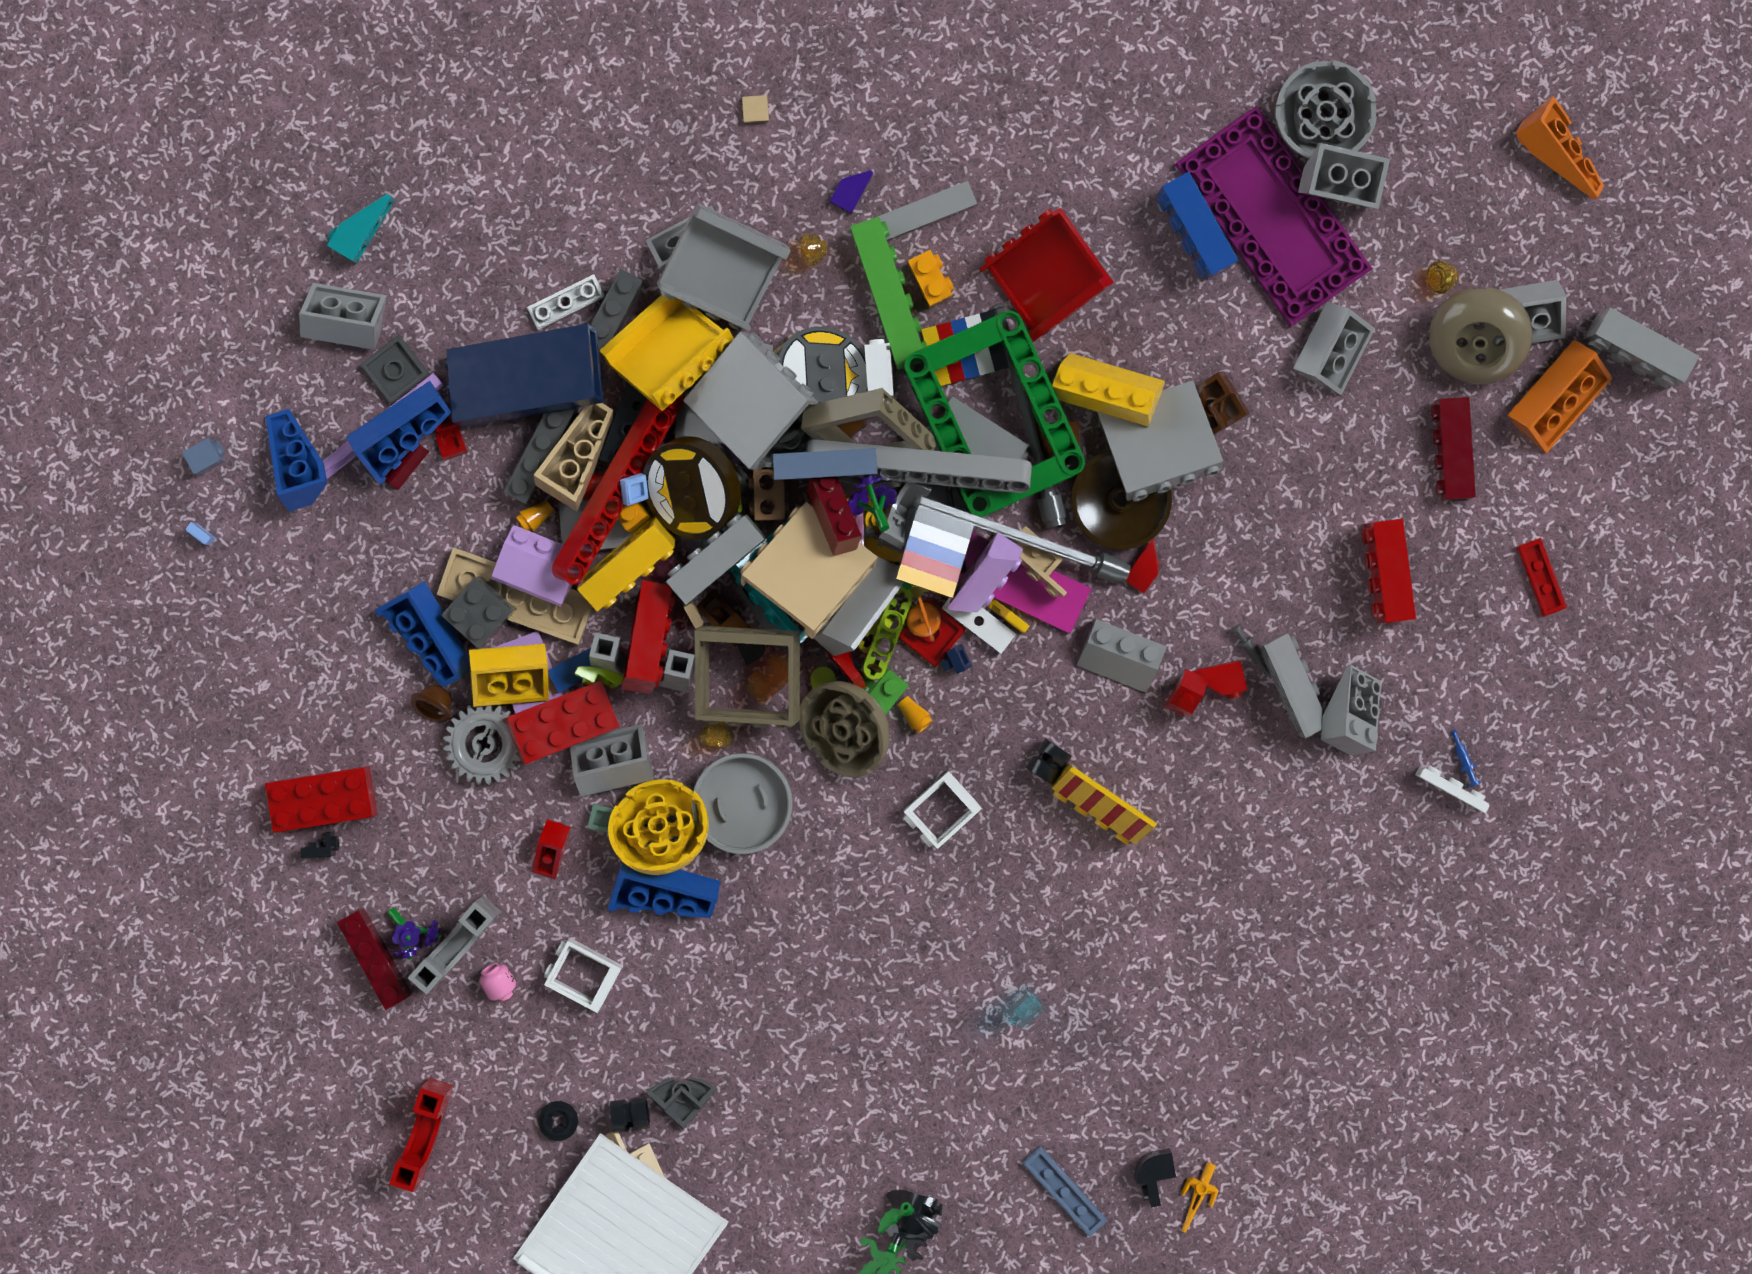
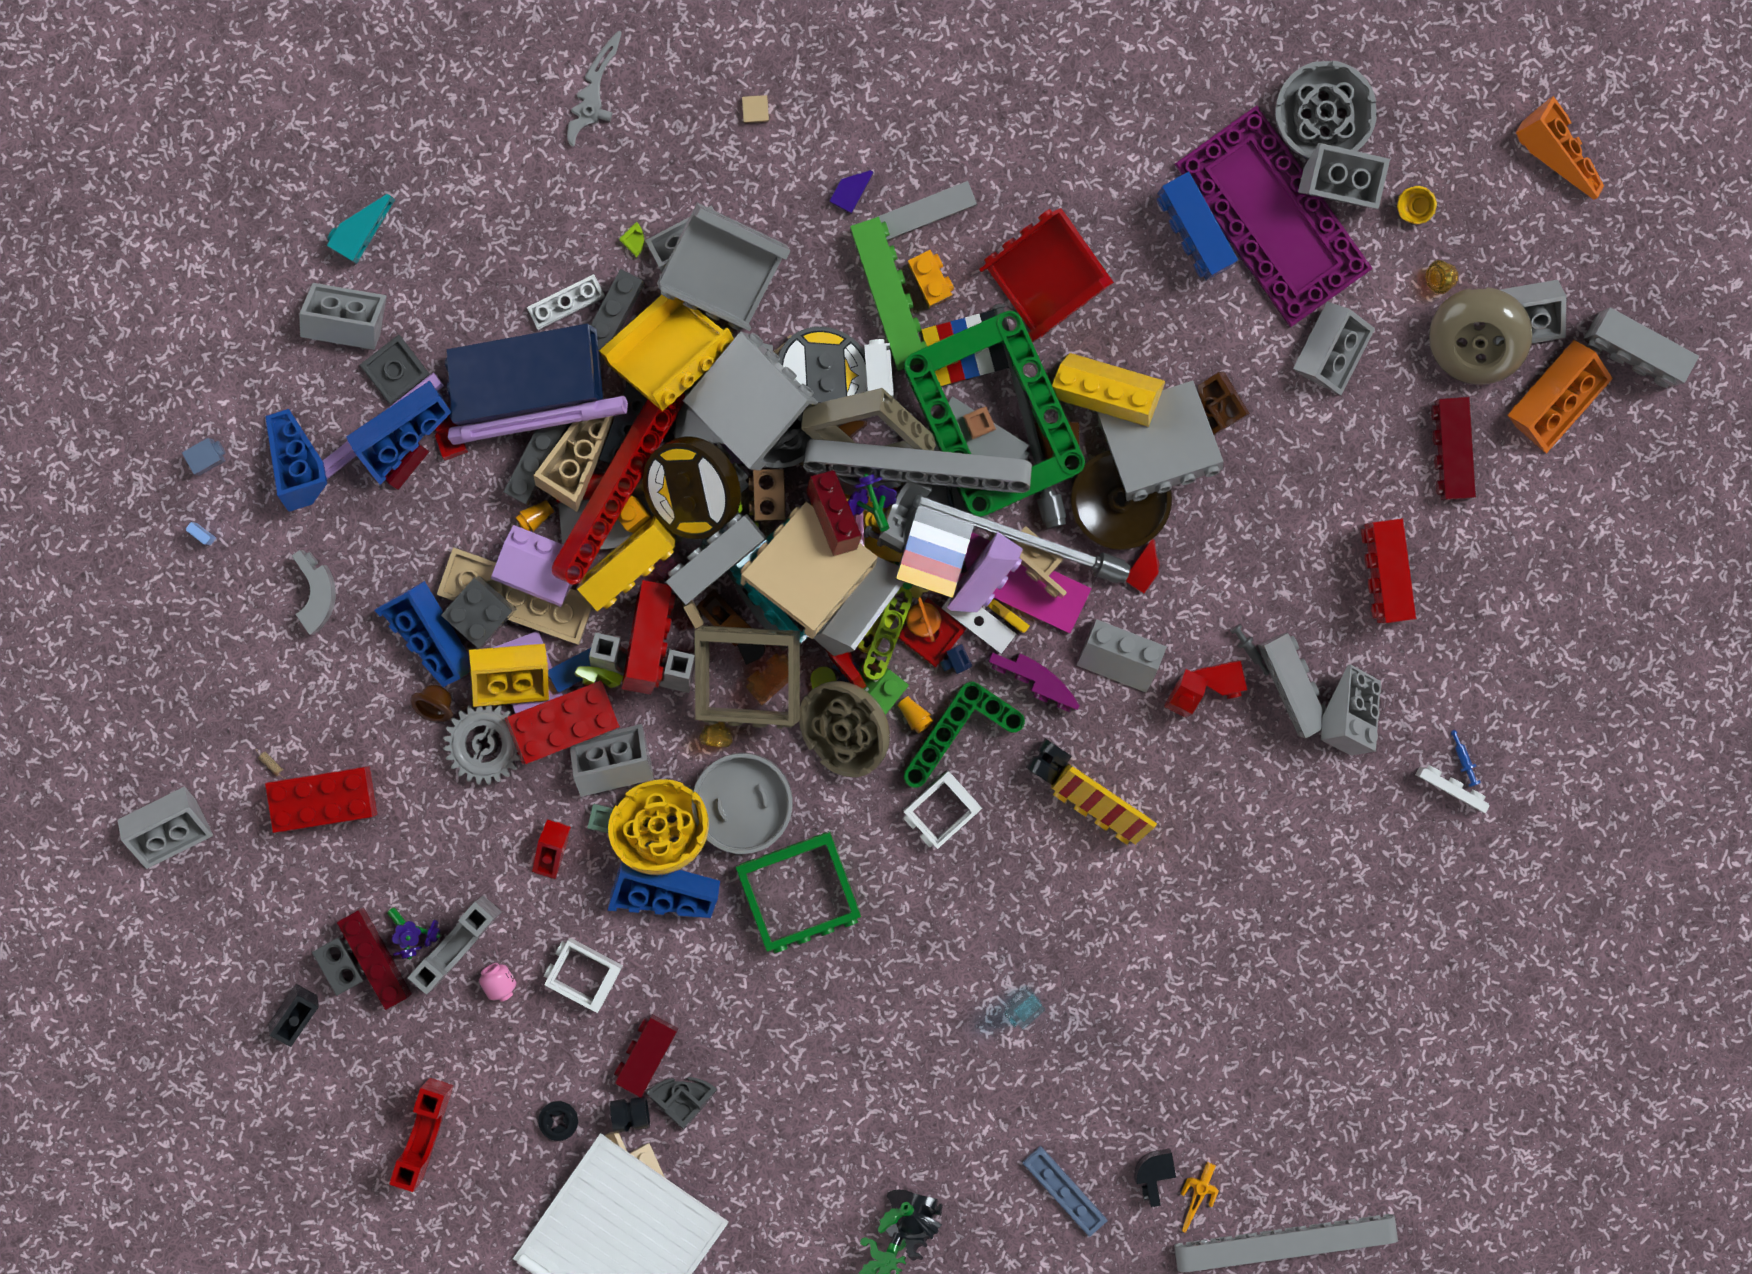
(164, 828): none -> light grey slope
(270, 763): none -> tan piece
(293, 1015): none -> black brick
(316, 849): black bracket -> none
(322, 593): none -> light grey arch
(334, 968): none -> dark grey brick
(538, 420): none -> lavender piece
(590, 109): none -> light grey piece
(634, 239): none -> lime tile
(634, 489): light blue tile -> none
(645, 1055): none -> dark red brick
(784, 853): none -> green window
(812, 249): clear yellow cone -> none
(825, 464): sand blue tile -> none
(955, 727): none -> green beam
(979, 422): none -> nougat tile
(1045, 683): none -> magenta slope
(1286, 1244): none -> light grey beam
(1421, 200): none -> yellow hair
(1541, 577): red tile -> none

